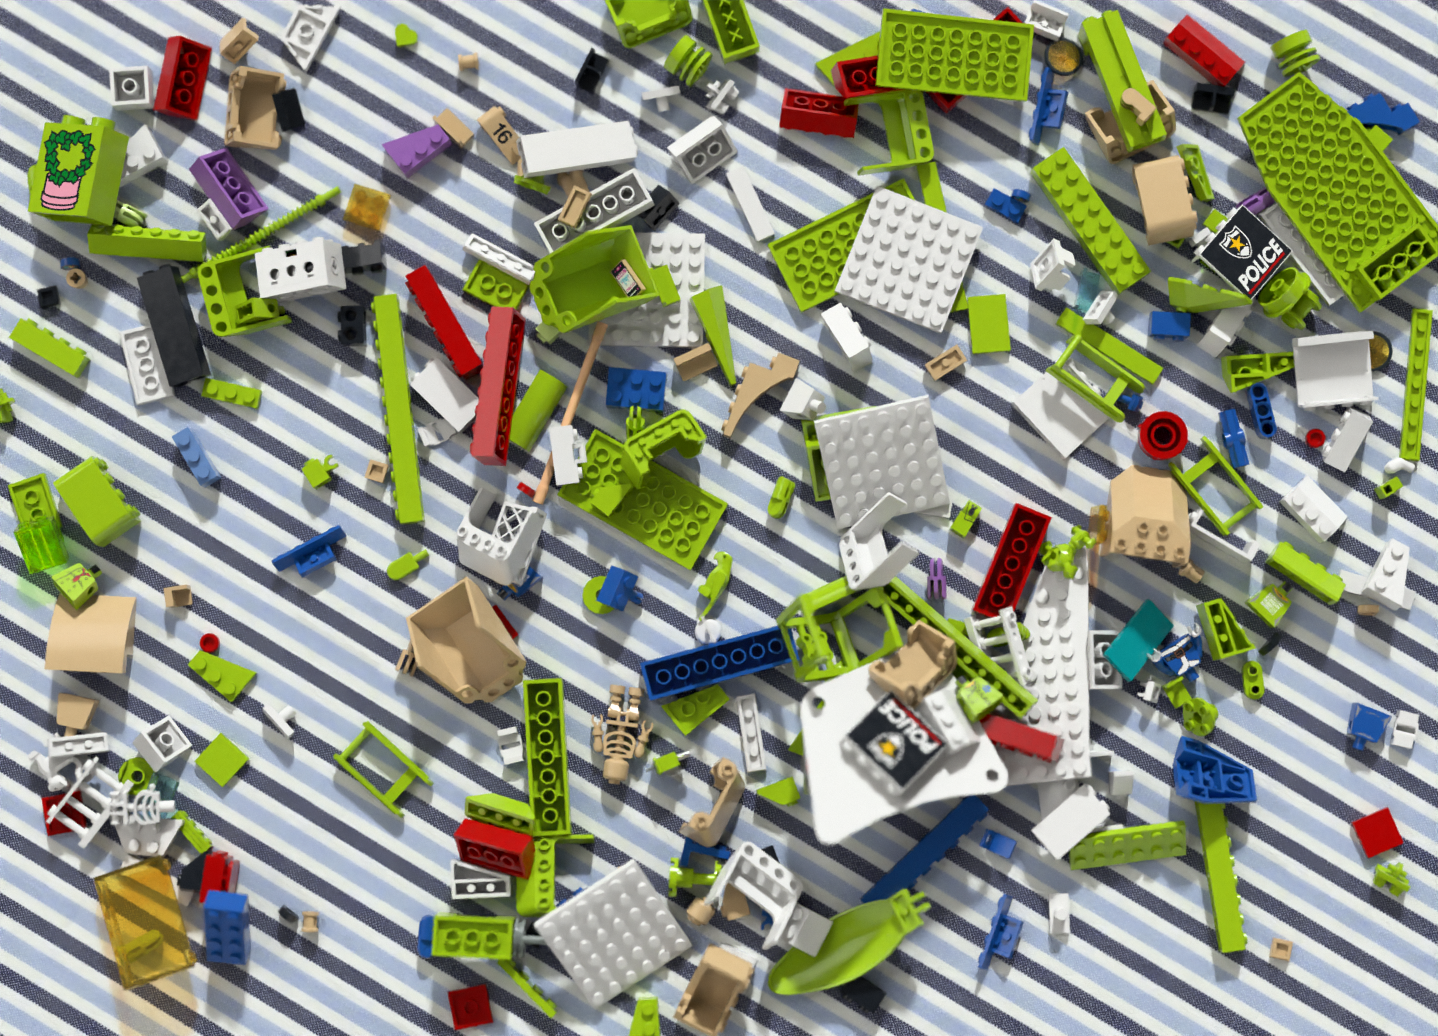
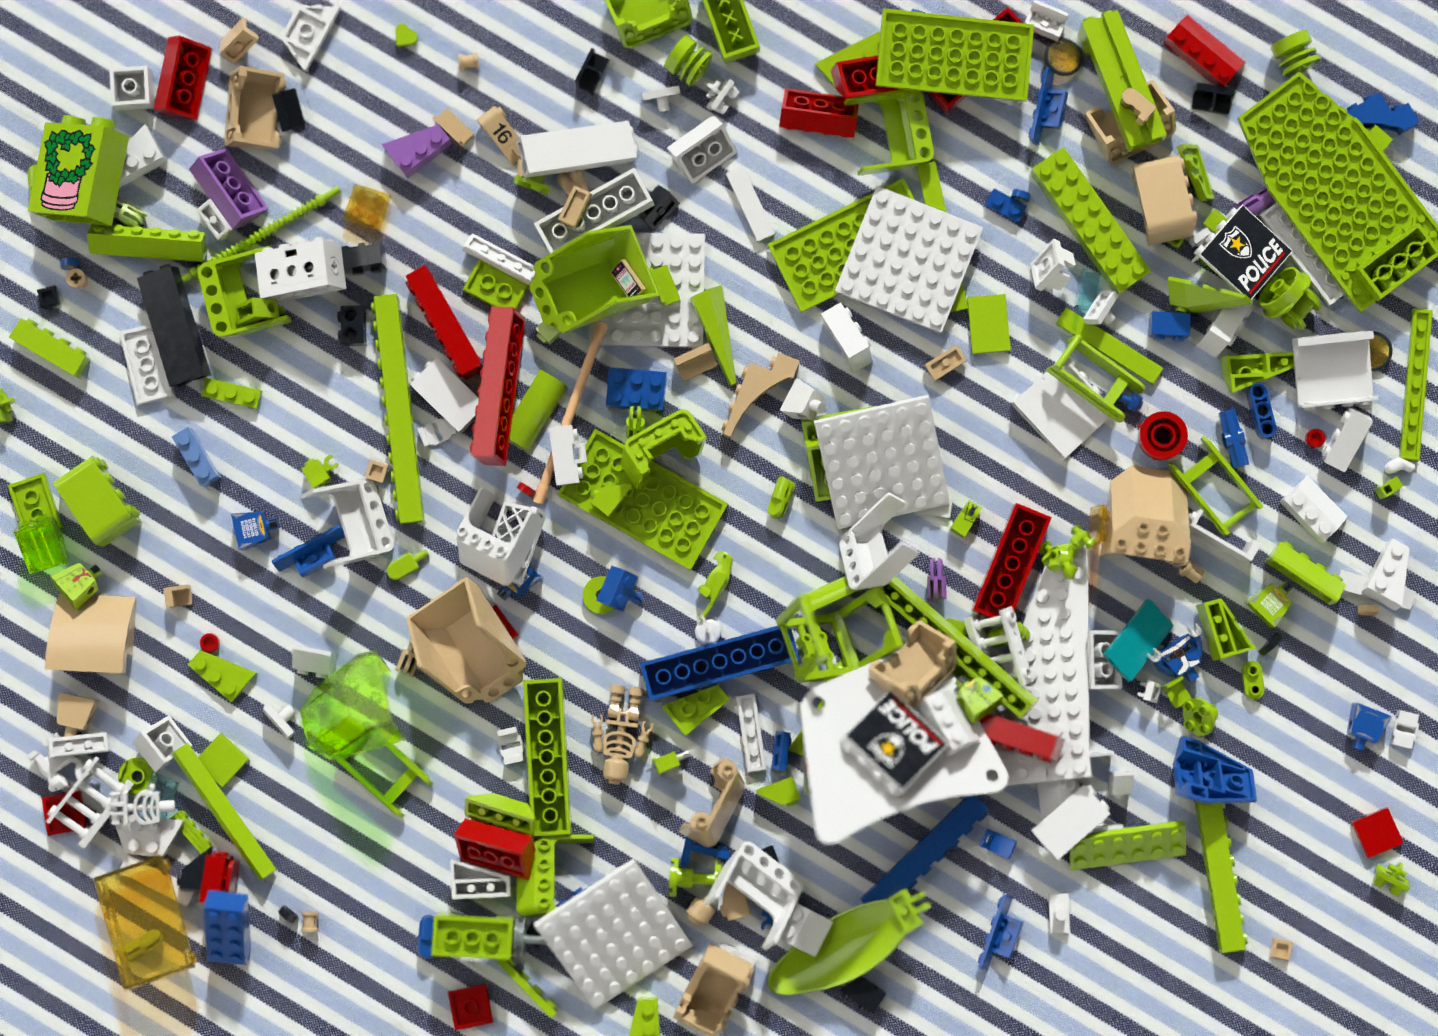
(223, 811): none -> lime tile
(252, 528): none -> blue torso
(313, 660): none -> white slope
(350, 710): none -> clear neon green windscreen
(360, 518): none -> white windscreen
(780, 752): none -> blue plate

